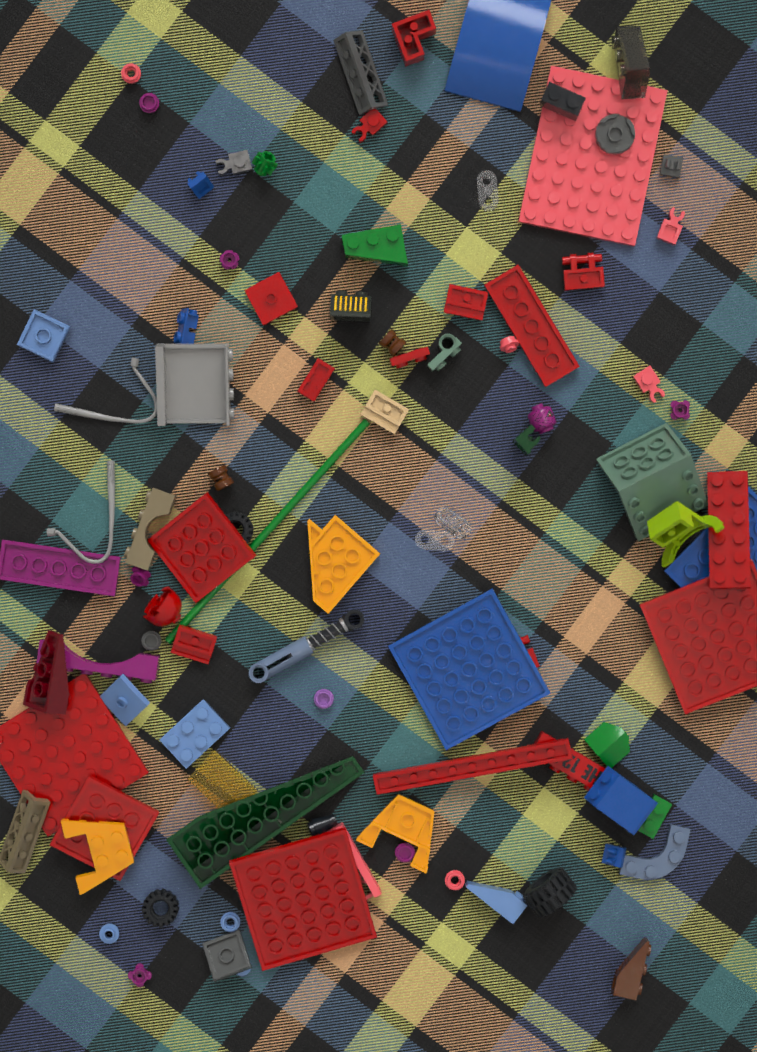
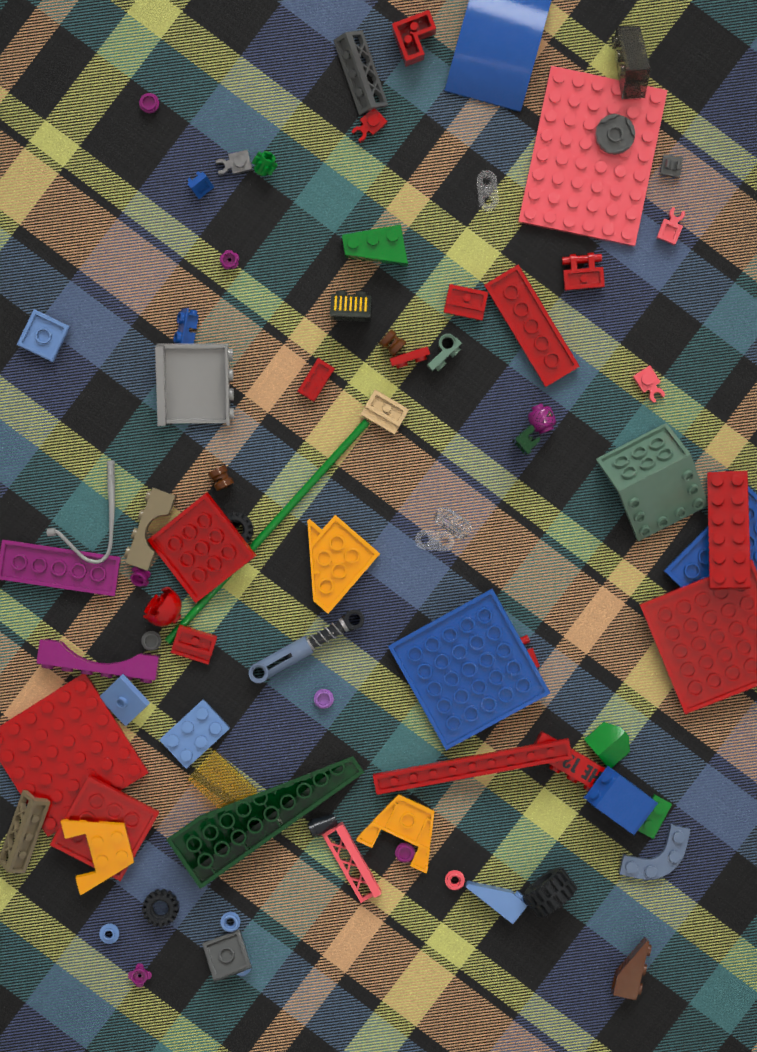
(49, 686): dark red wedge -> none
(89, 414): light grey piece -> none
(131, 67): coral plate -> none
(271, 298): red plate -> none
(303, 898): red plate -> none
(509, 344): coral plate -> none
(562, 101): black brick -> none
(614, 855): blue tile -> none
(675, 526): lime piece -> none
(685, 410): magenta plate -> none

